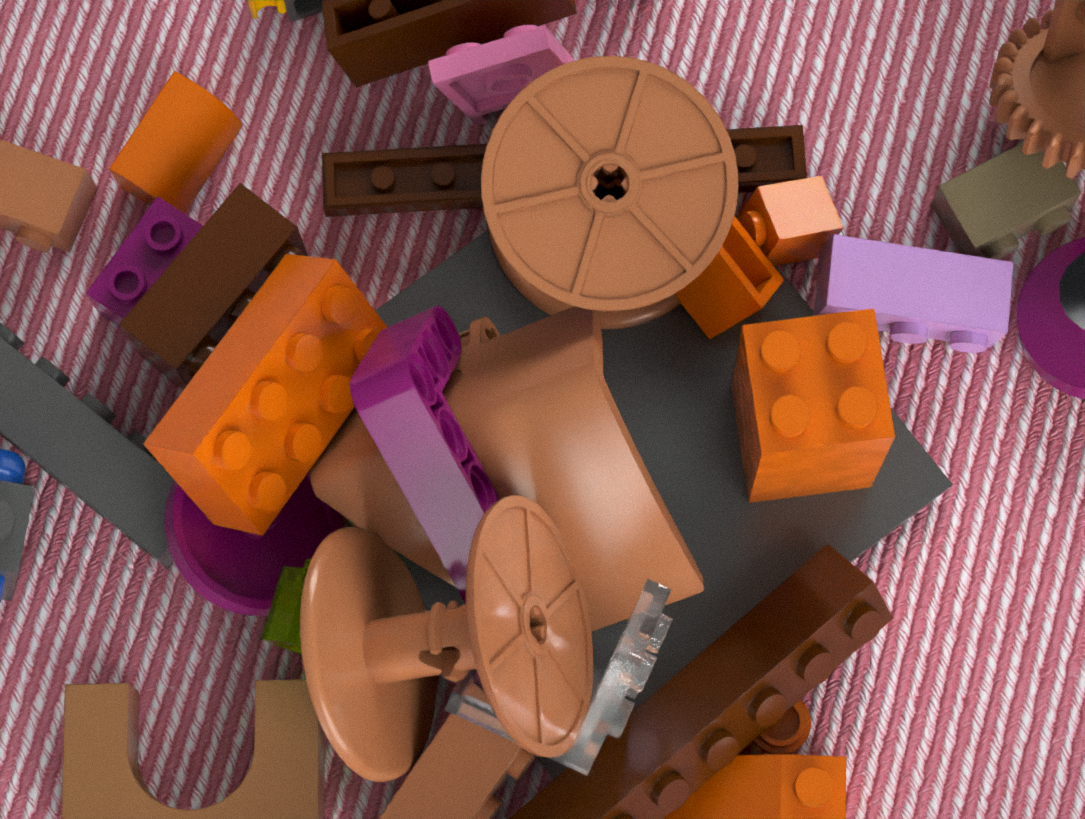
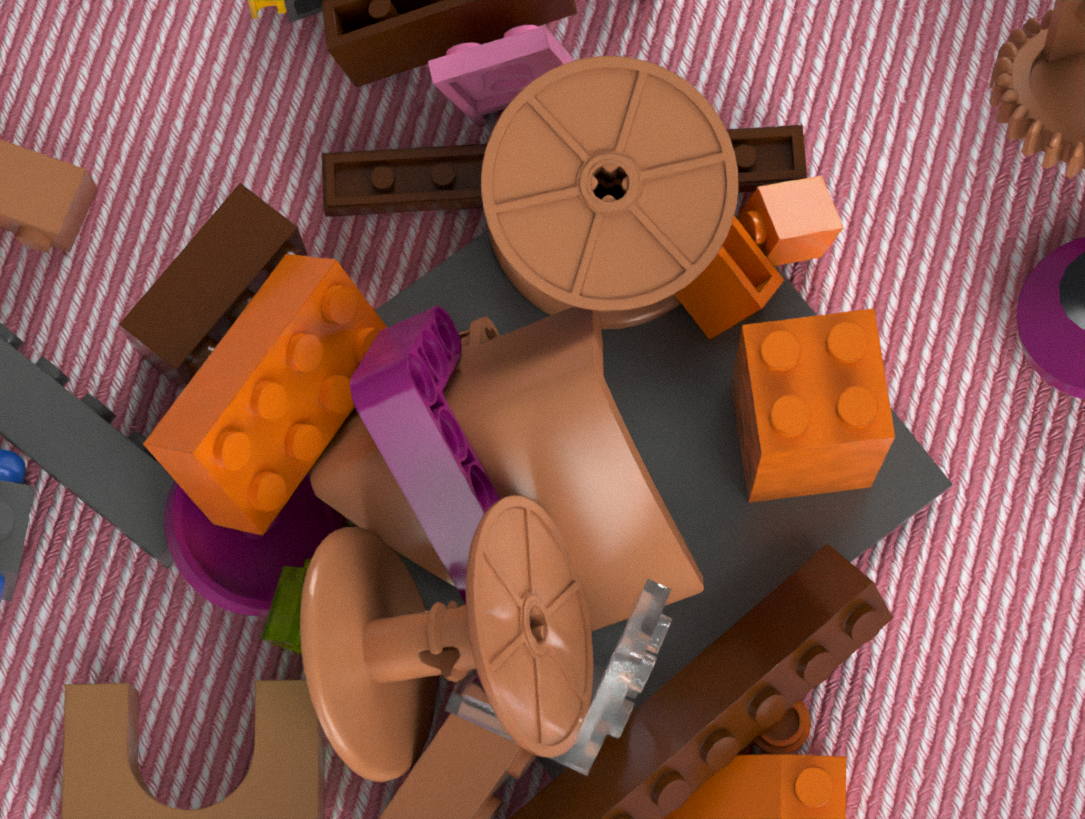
(141, 259): magenta brick -> none
(176, 144): orange brick -> none
(917, 291): lavender brick -> none
(1003, 202): dark tan brick -> none

